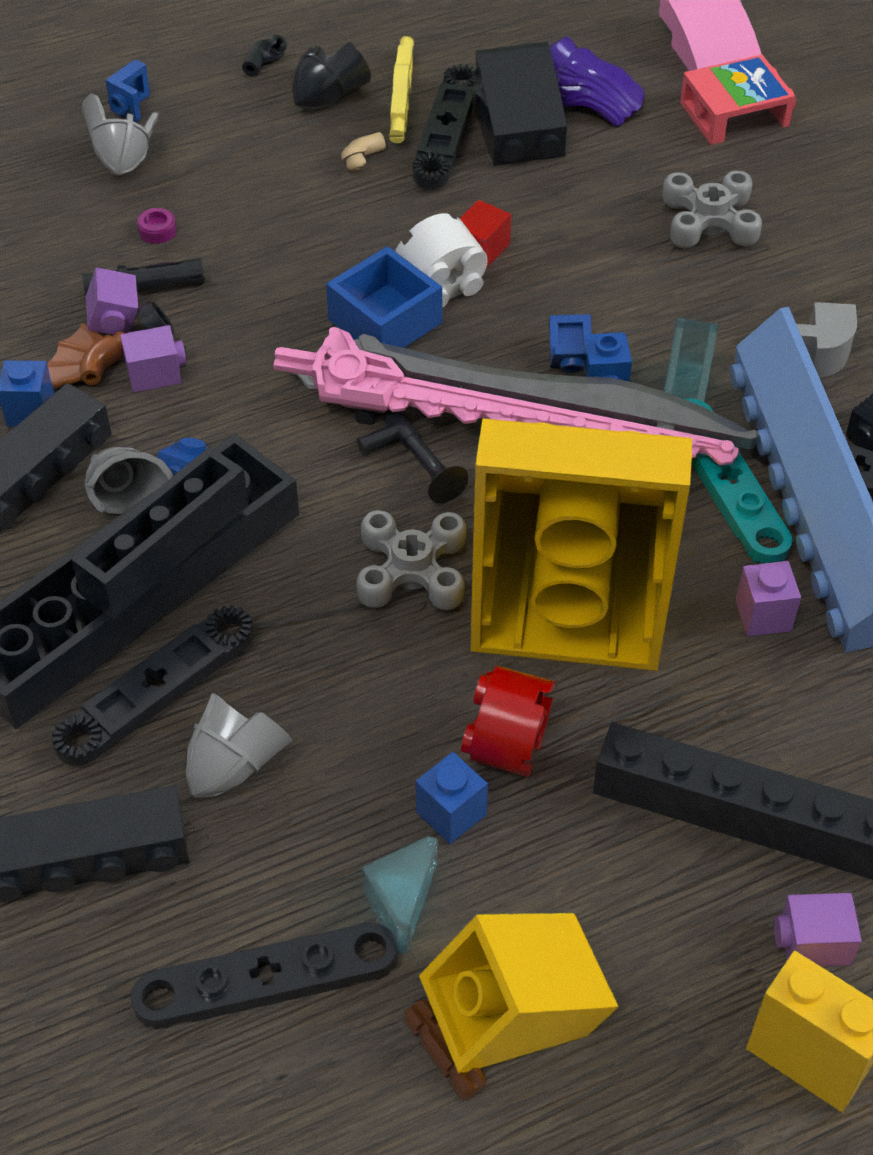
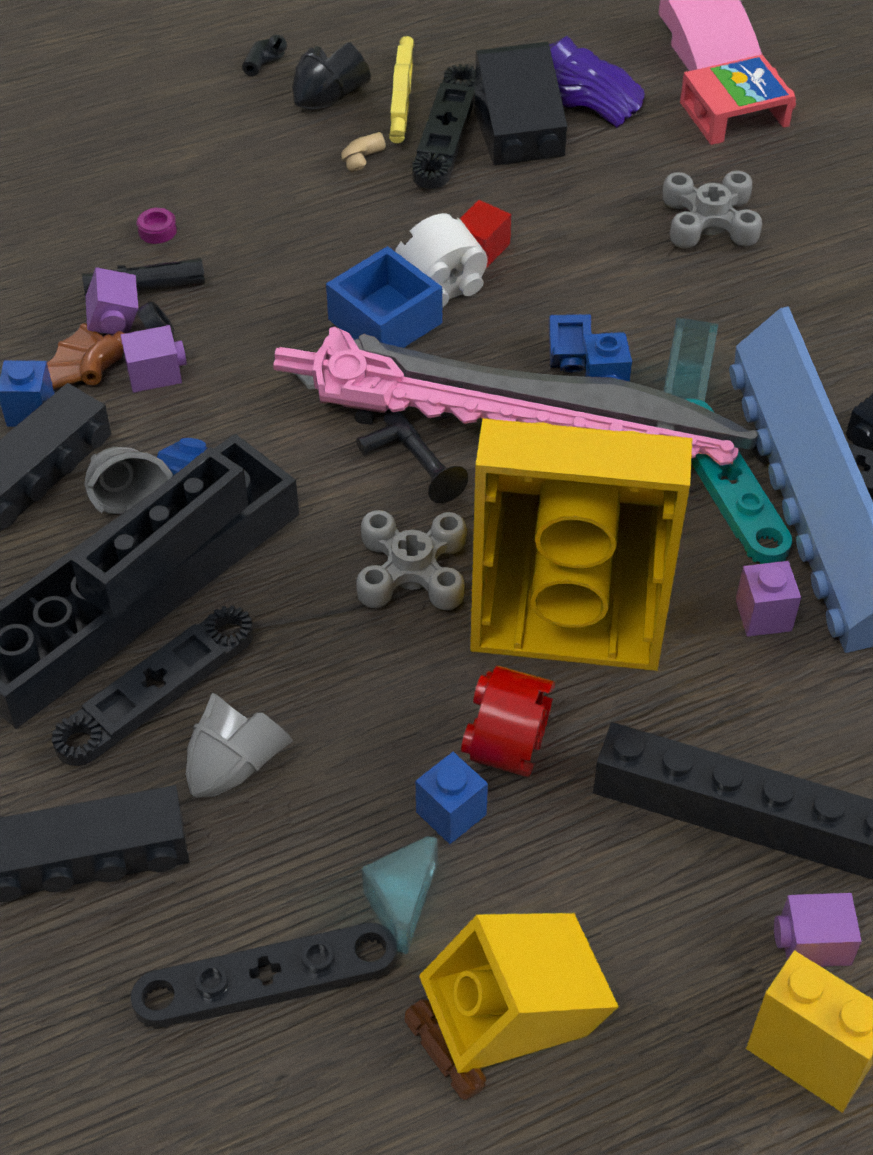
(117, 142): light grey helmet -> none
(127, 89): blue bracket -> none
(830, 336): light grey brick -> none

